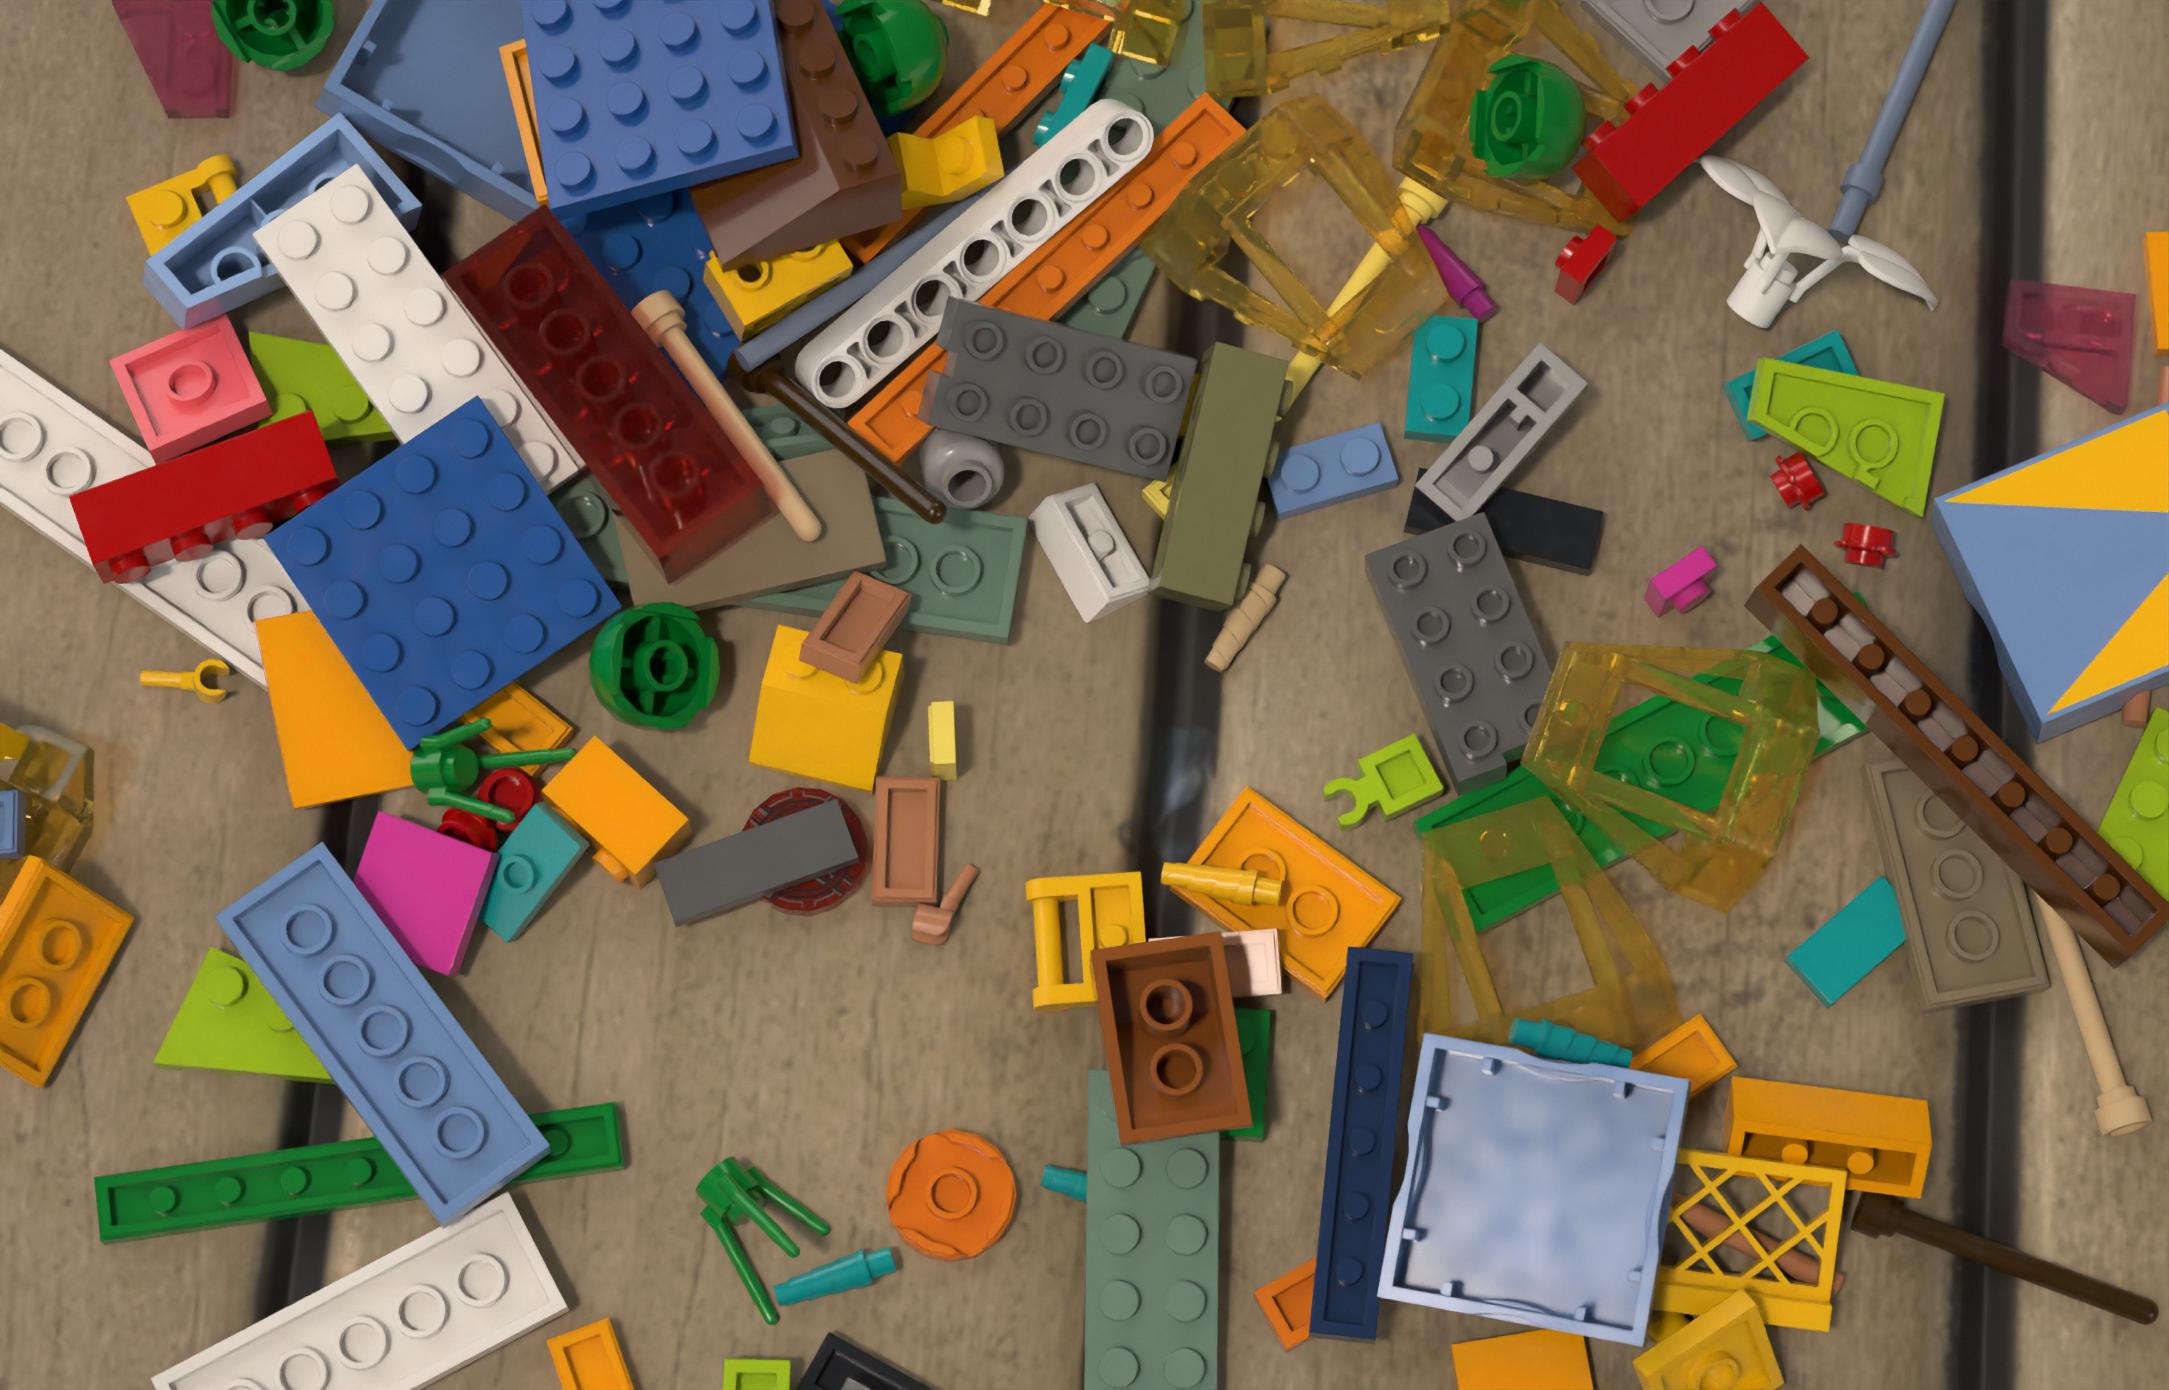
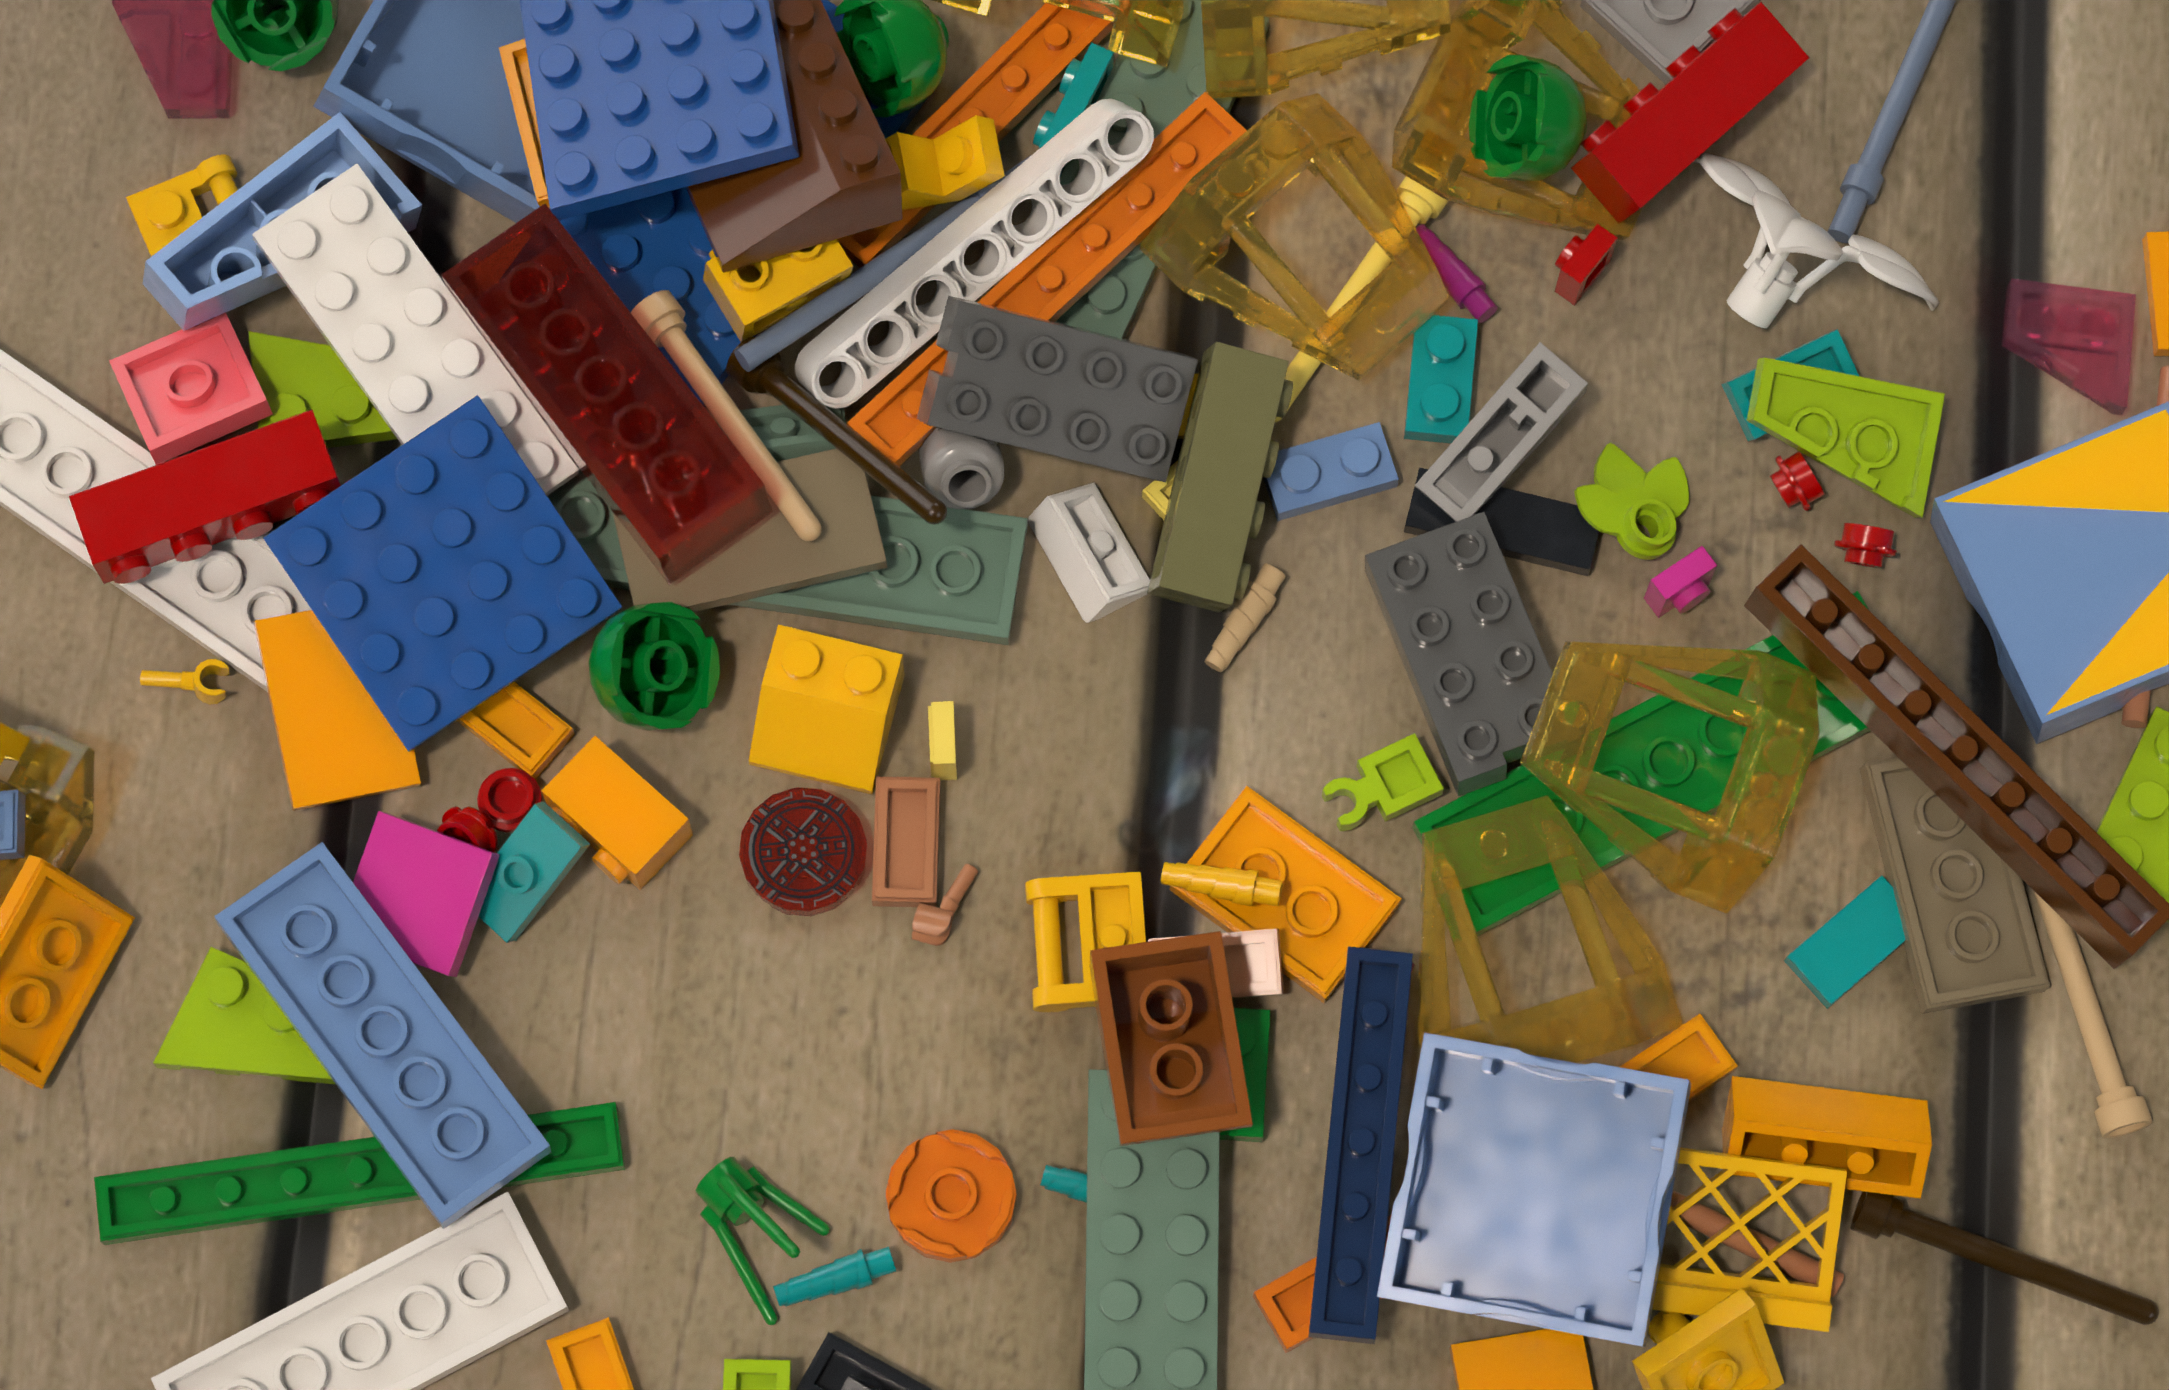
(447, 767): green plant -> none
(756, 862): dark grey tile -> none
(855, 627): nougat tile -> none
(1566, 1044): teal animal -> none
(1630, 496): none -> lime plate

